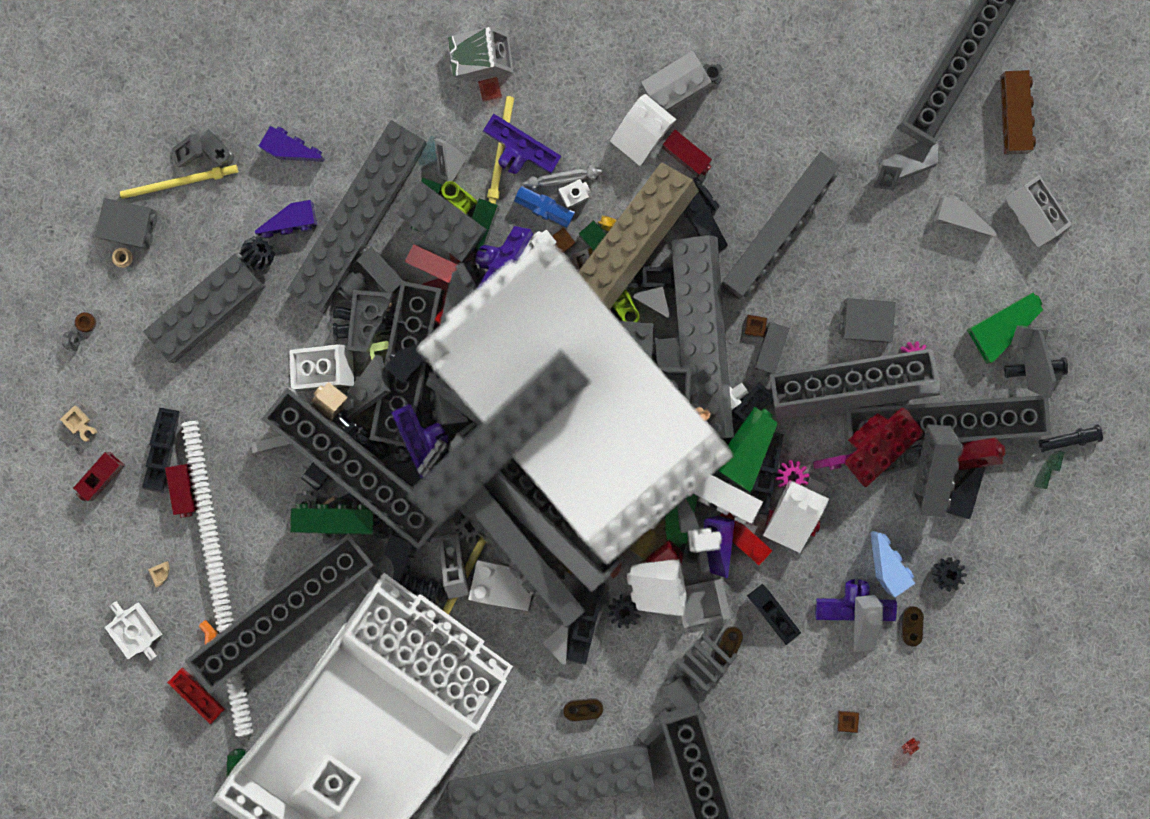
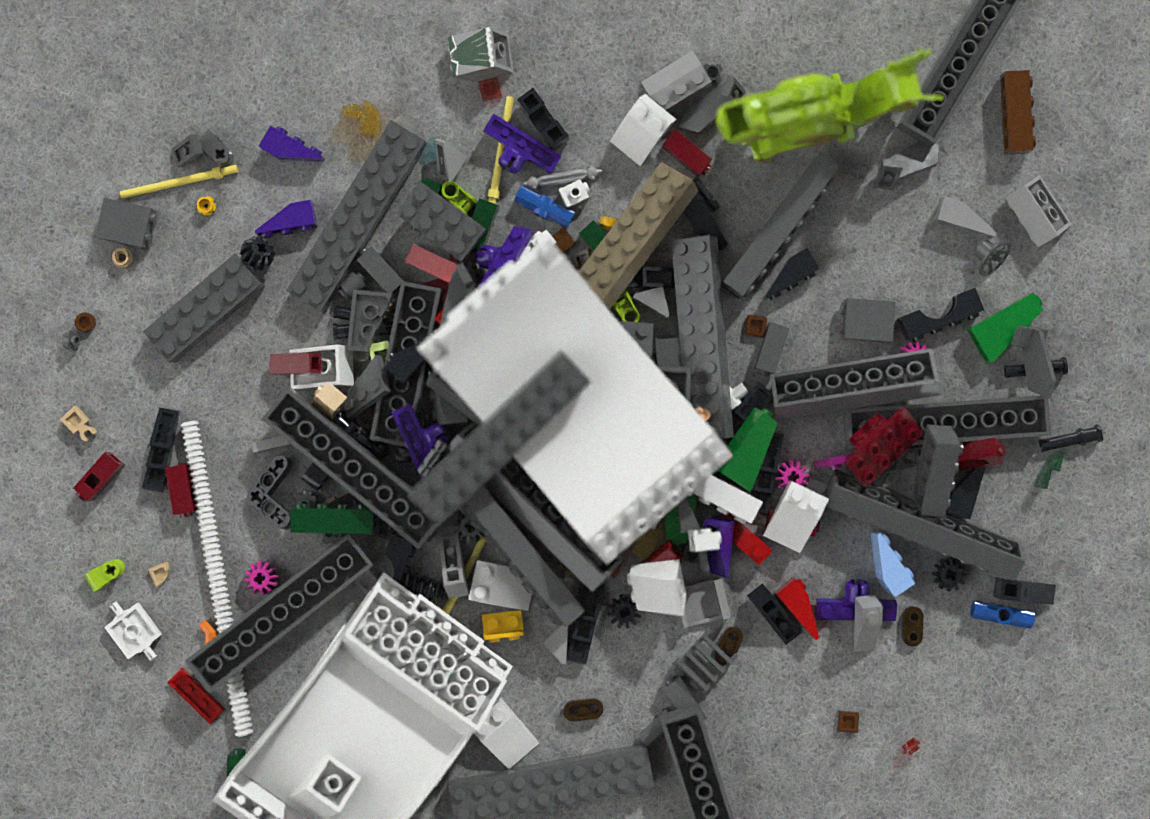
(102, 575): none -> lime piece
(201, 205): none -> yellow plate
(256, 571): none -> dark pink gear
(265, 492): none -> black beam
(295, 363): none -> dark red brick
(371, 120): none -> clear yellow brick
(502, 625): none -> yellow bracket
(505, 734): none -> white slope
(542, 120): none -> black arch
(704, 111): none -> dark grey piece
(796, 268): none -> black slope
(797, 601): none -> red slope
(819, 108): none -> lime animal
(945, 534): none -> dark grey brick
(963, 305): none -> black arch
(989, 253): none -> dark grey wheel
(1013, 616): none -> blue piece
(1024, 591): none -> black slope

